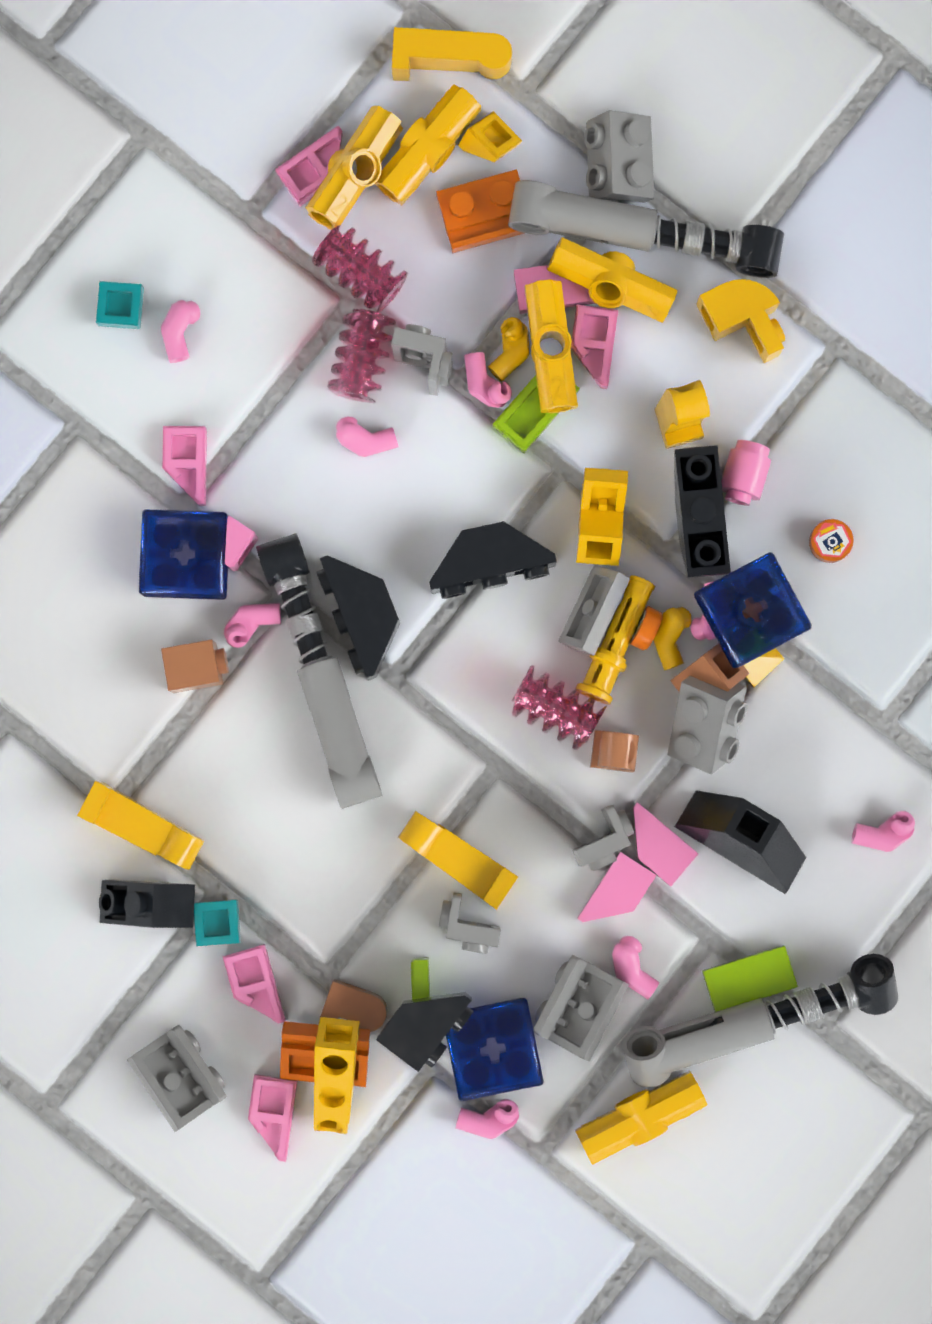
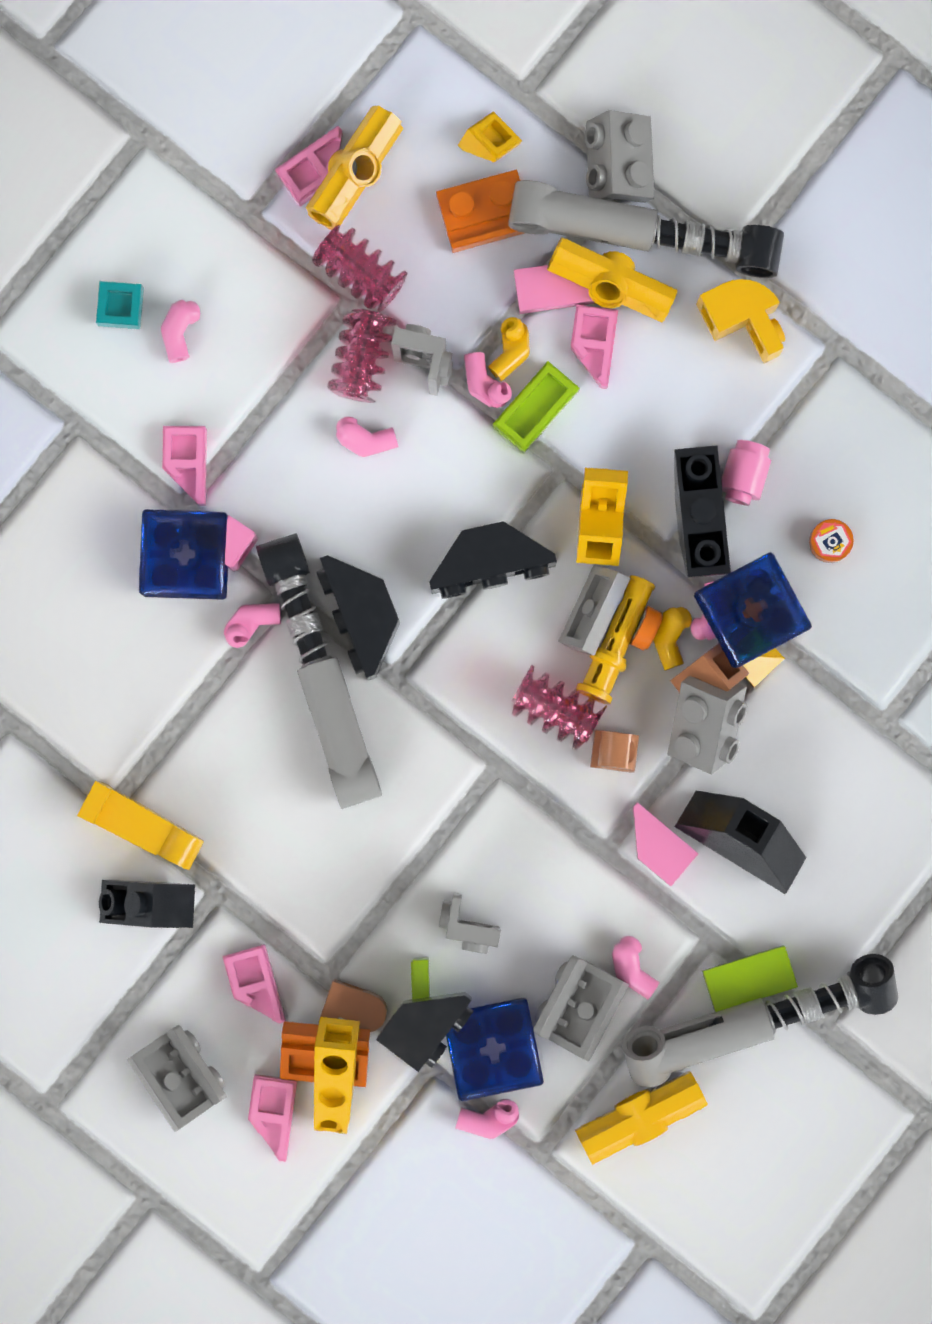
(194, 666): nougat brick -> none
(217, 923): teal plate -> none
(428, 144): yellow piece -> none
(449, 52): yellow leg -> none
(458, 859): yellow leg -> none
(546, 321): yellow piece -> none
(601, 851): light grey bracket -> none
(618, 890): bright pink tile -> none
(682, 413): yellow leg -> none
(886, 836): bright pink arm -> none

